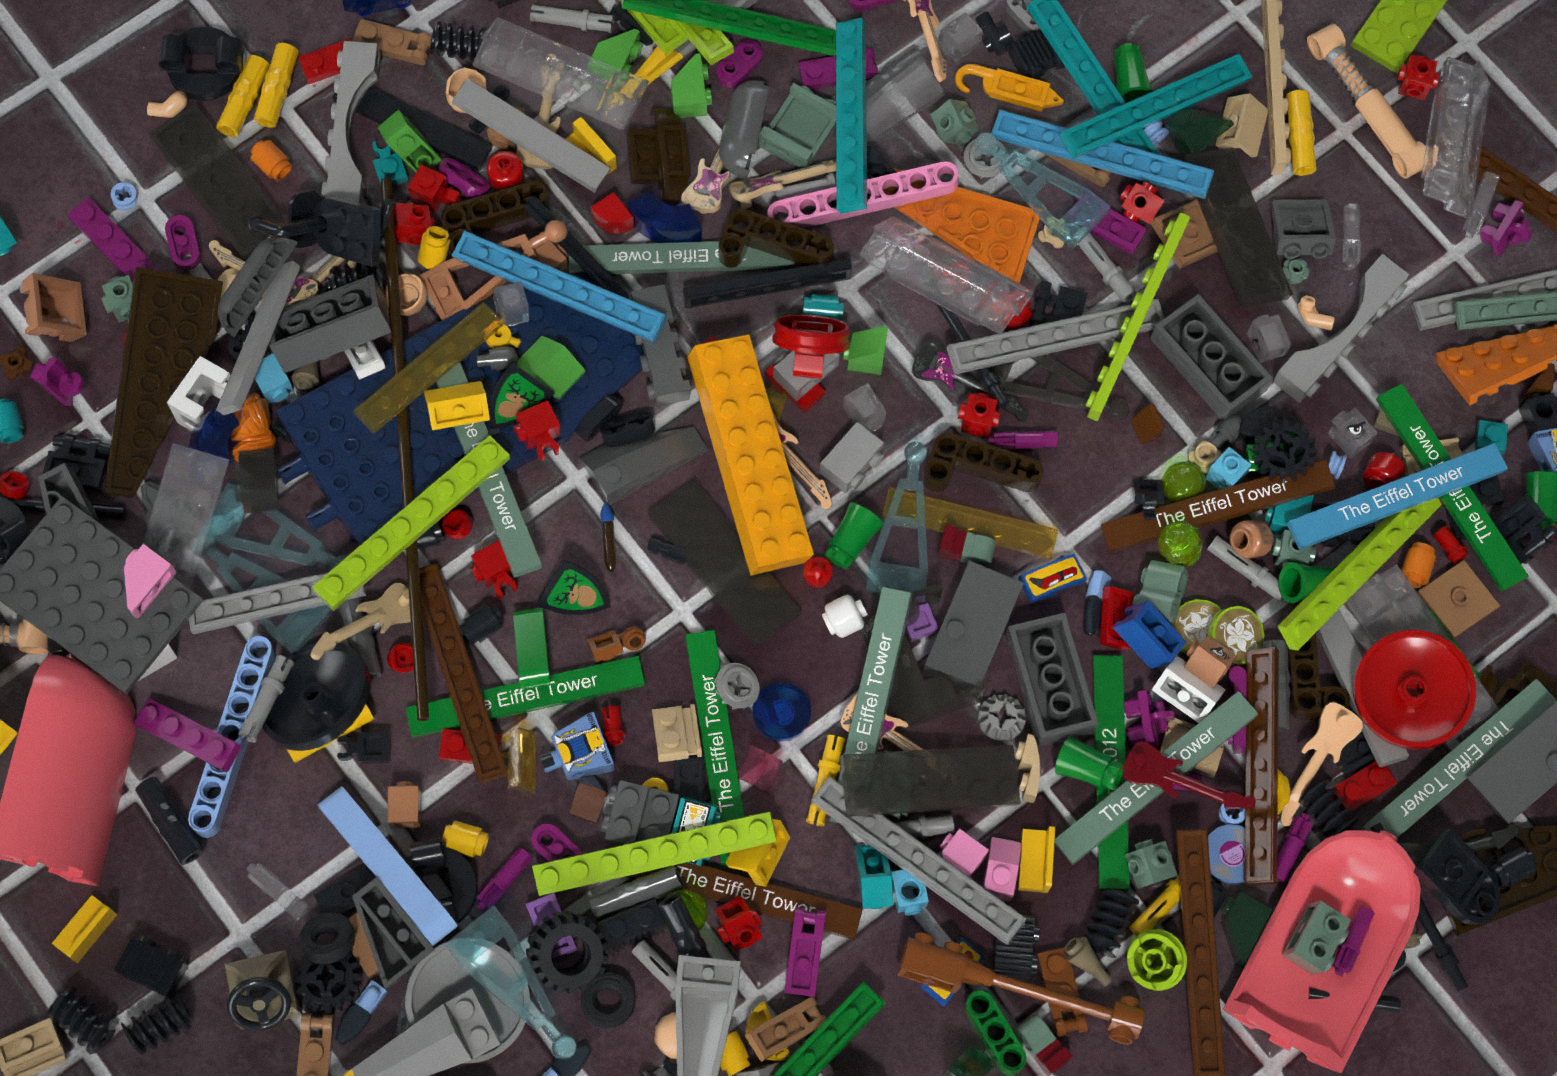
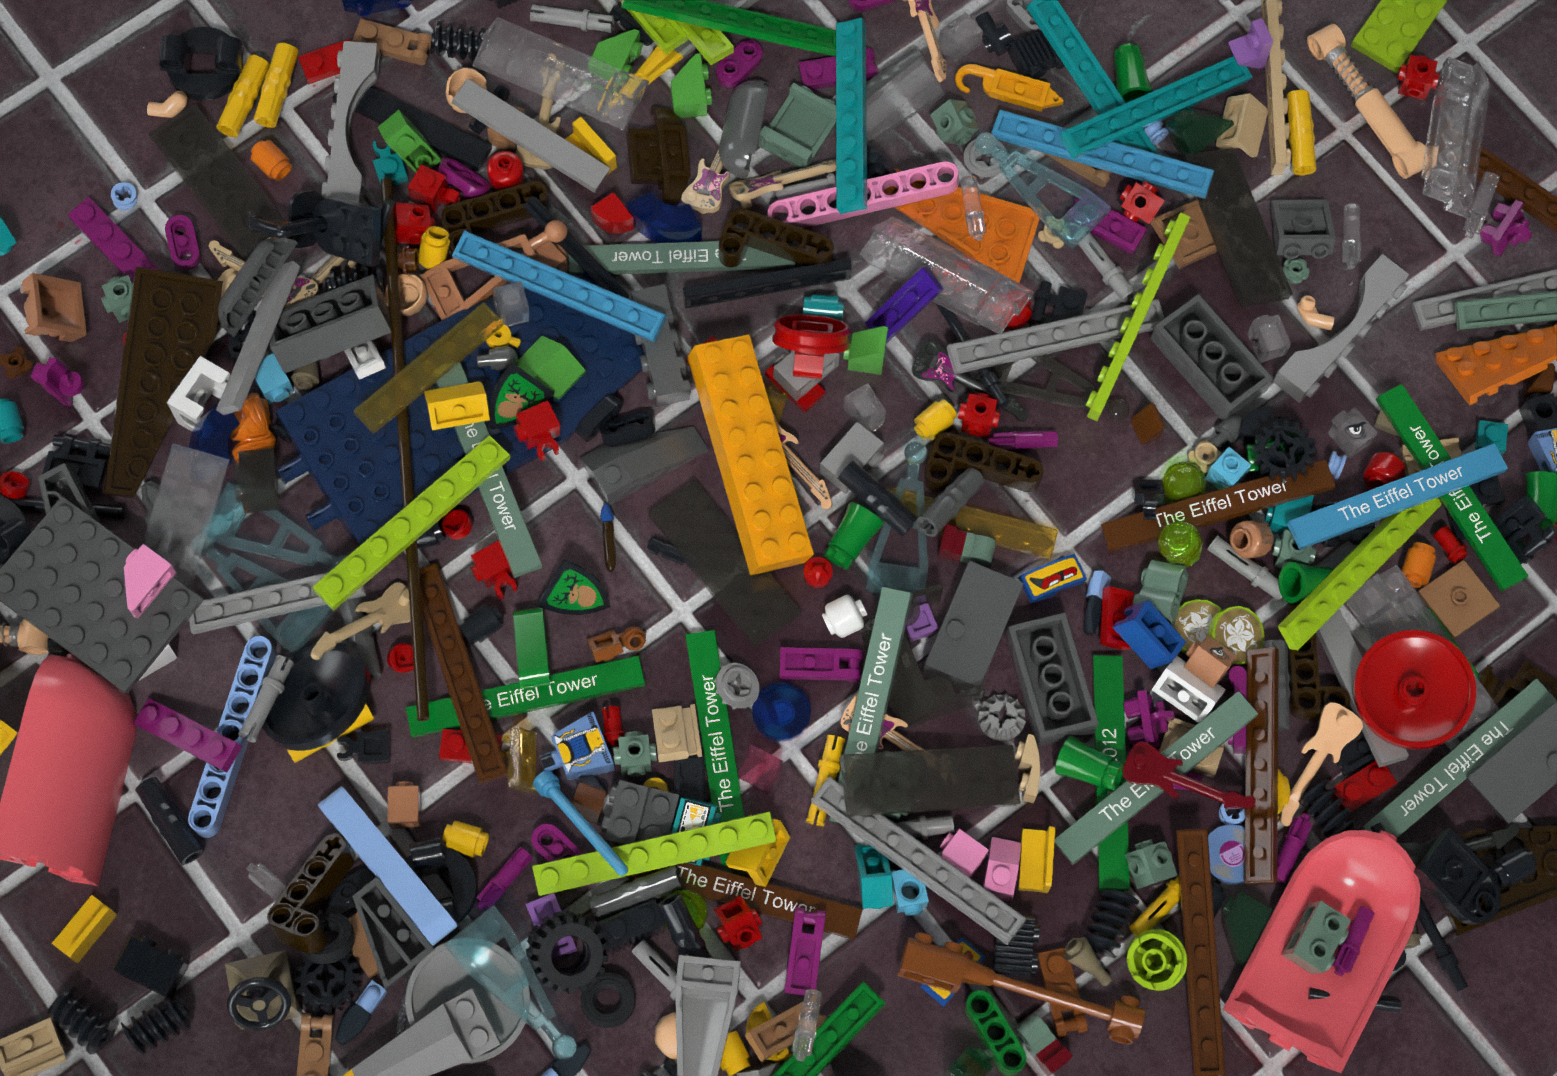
(295, 910): none -> dark brown beam
(408, 259): none -> reddish brown plate
(548, 785): none -> dark azure piece
(636, 764): none -> sand green brick
(806, 1029): none -> clear piece
(820, 664): none -> magenta plate
(877, 498): none -> black axle
(906, 303): none -> dark purple plate
(934, 420): none -> yellow brick
(950, 502): none -> dark grey axle
(974, 213): none -> clear piece
(1254, 47): none -> medium lavender slope

